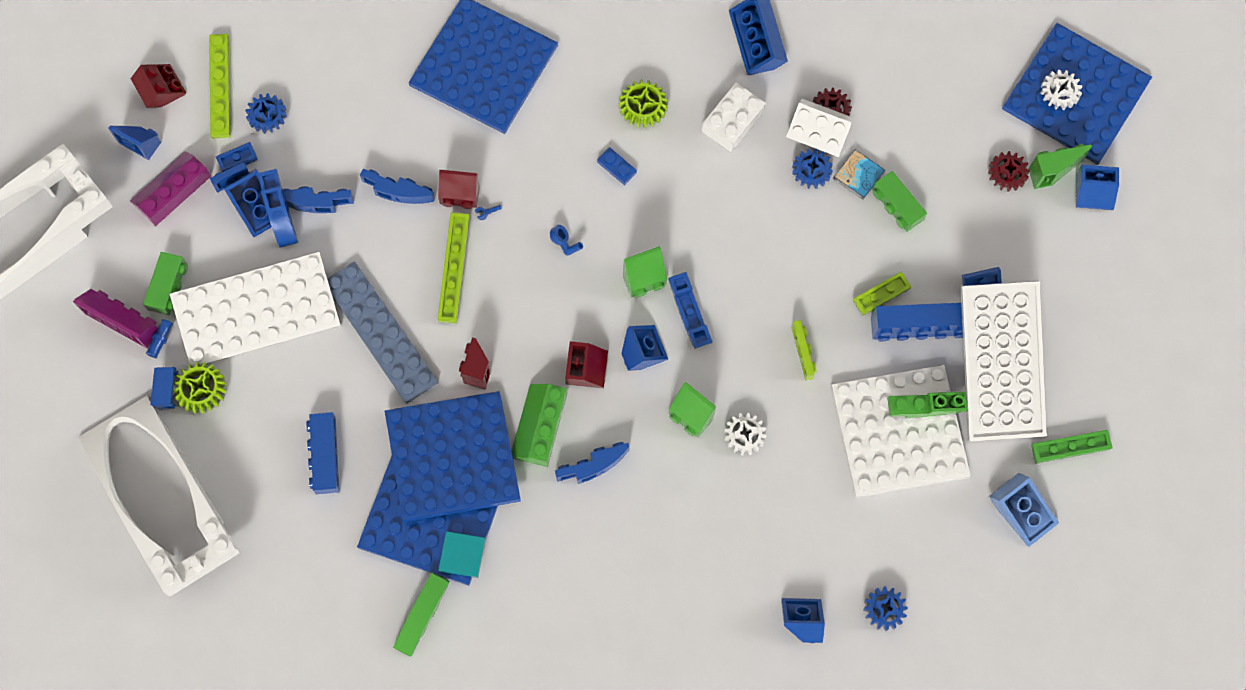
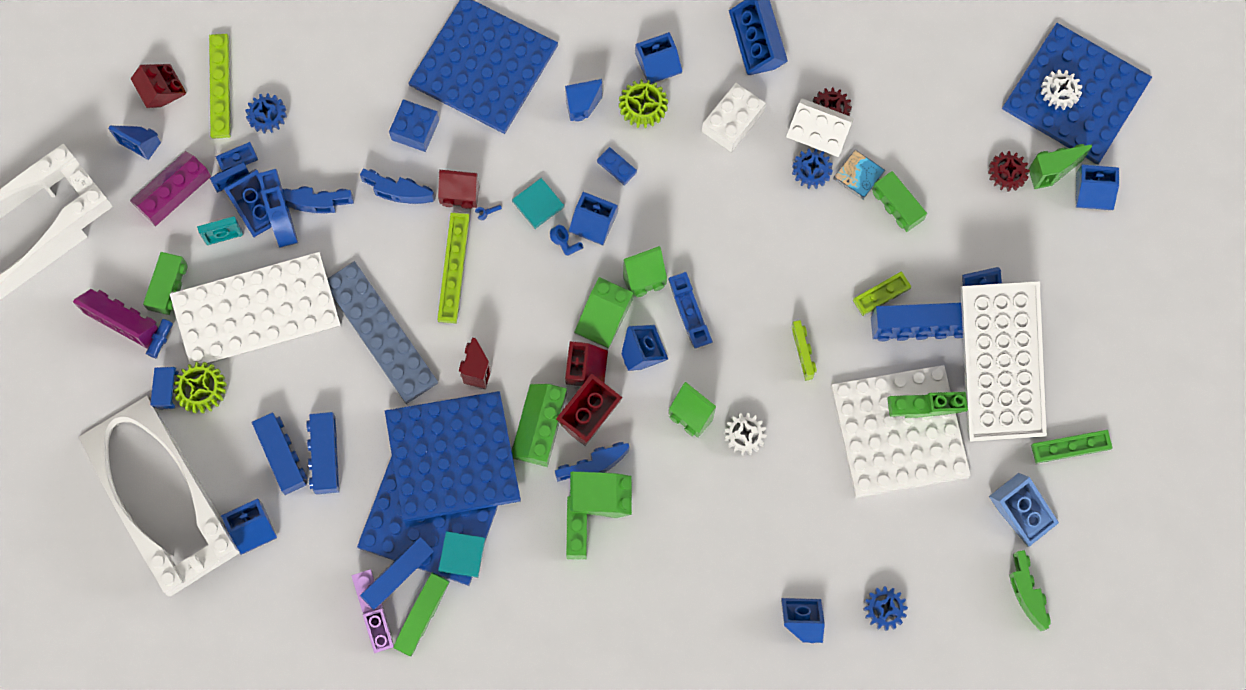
(220, 230): none -> teal tile
(249, 526): none -> blue slope
(279, 454): none -> blue brick
(374, 619): none -> lavender slope
(396, 573): none -> blue slope
(414, 125): none -> blue brick
(538, 203): none -> teal tile
(576, 534): none -> bright green brick
(583, 99): none -> blue slope
(588, 409): none -> dark red slope
(593, 218): none -> blue slope
(601, 494): none -> bright green slope
(604, 312): none -> bright green slope
(658, 58): none -> blue slope
(1030, 599): none -> bright green slope

